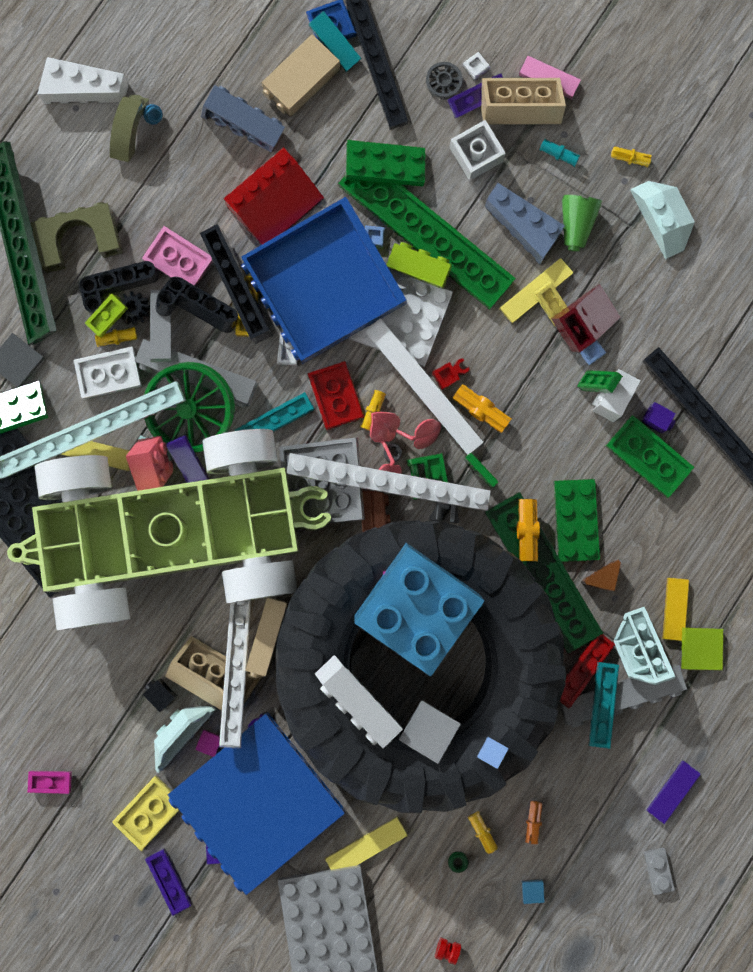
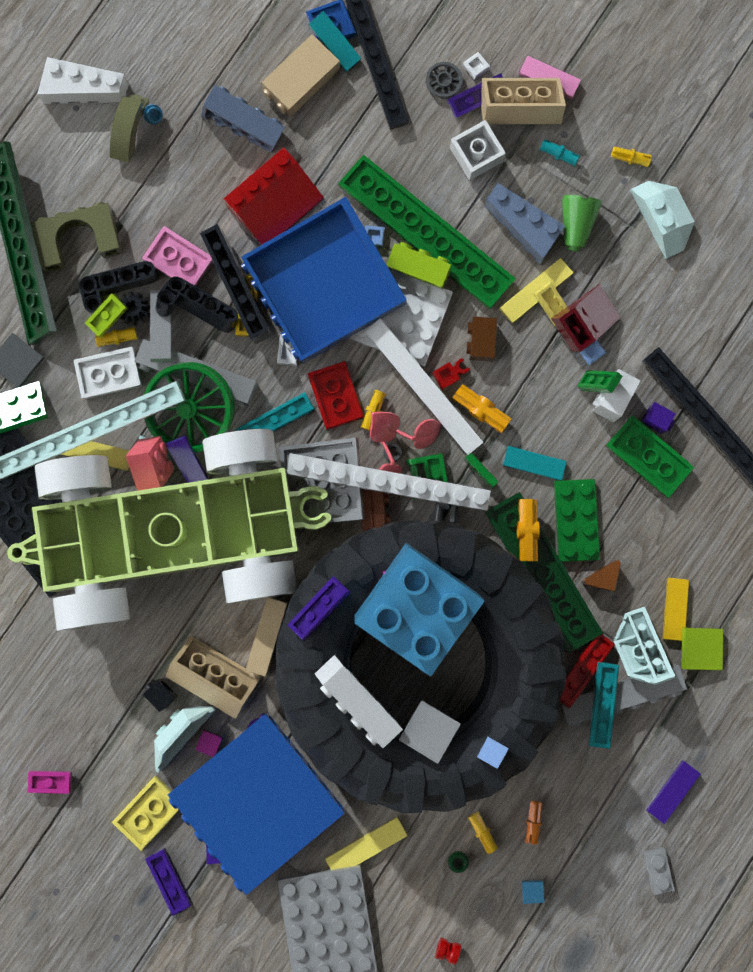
(235, 675): white tile -> none
(318, 608): none -> dark purple tile
(385, 163): green plate -> none
(483, 339): none -> reddish brown brick
(534, 463): none -> teal tile

